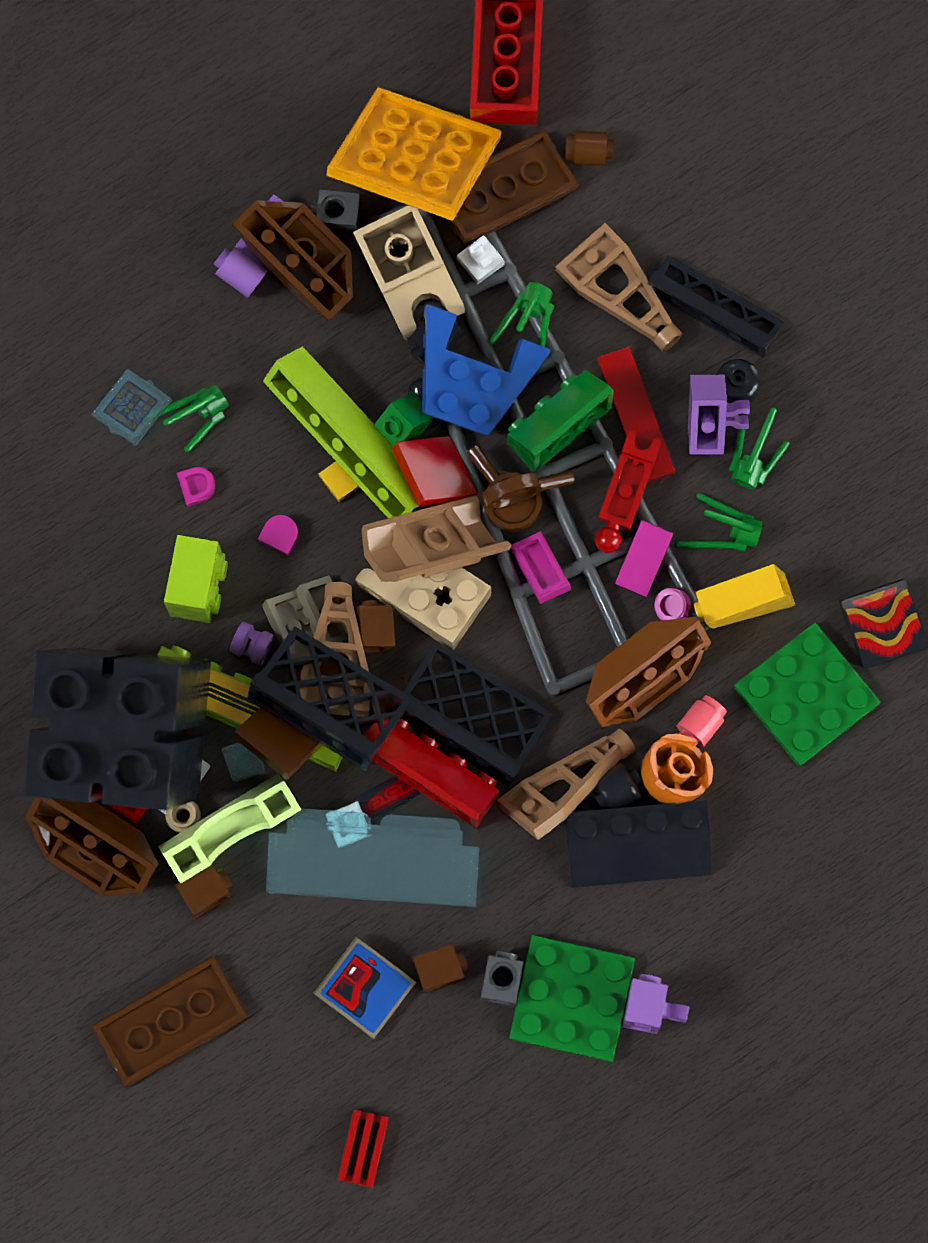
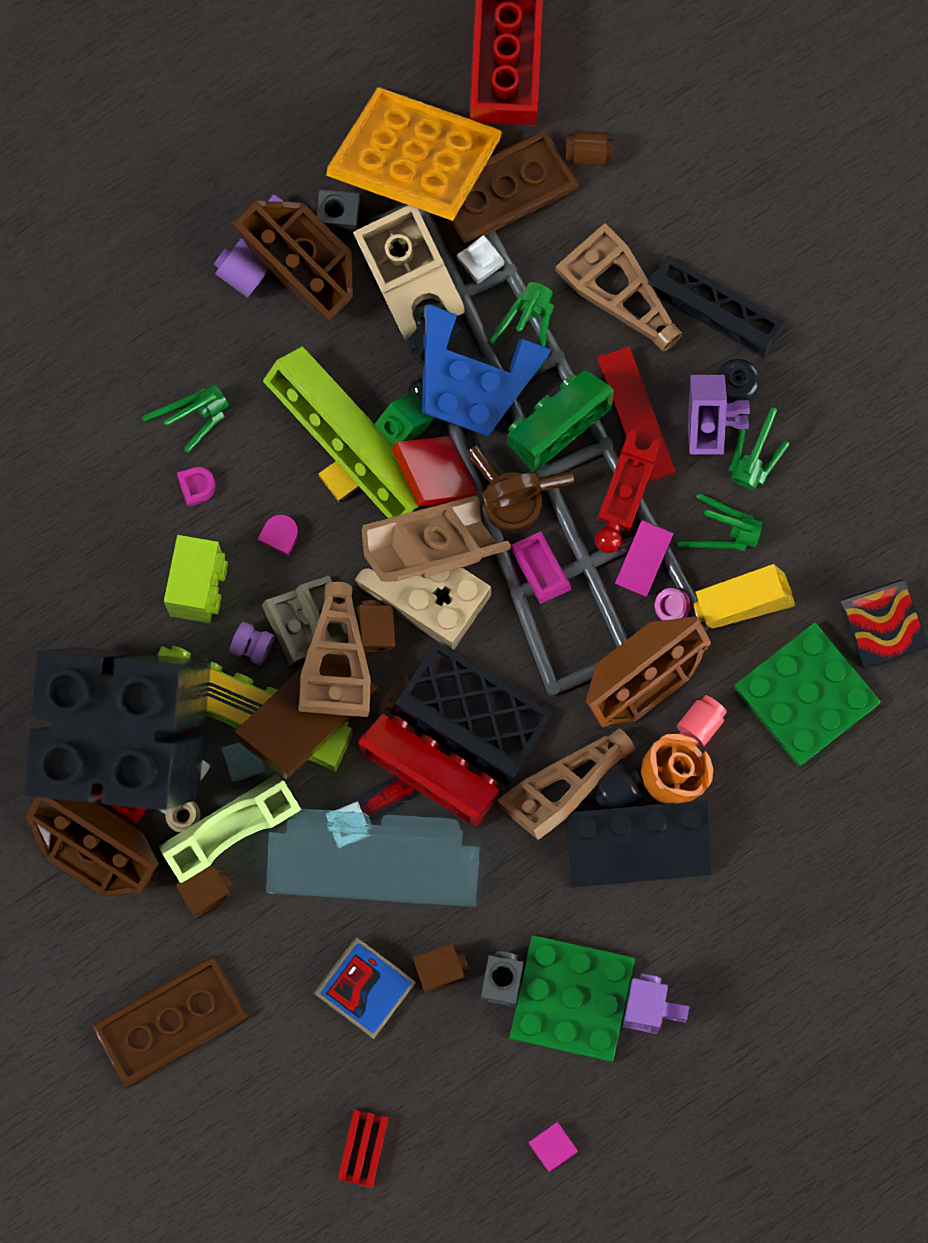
(131, 407): clear light blue piece -> none
(318, 723): black fence -> none
(553, 1147): none -> dark pink tile

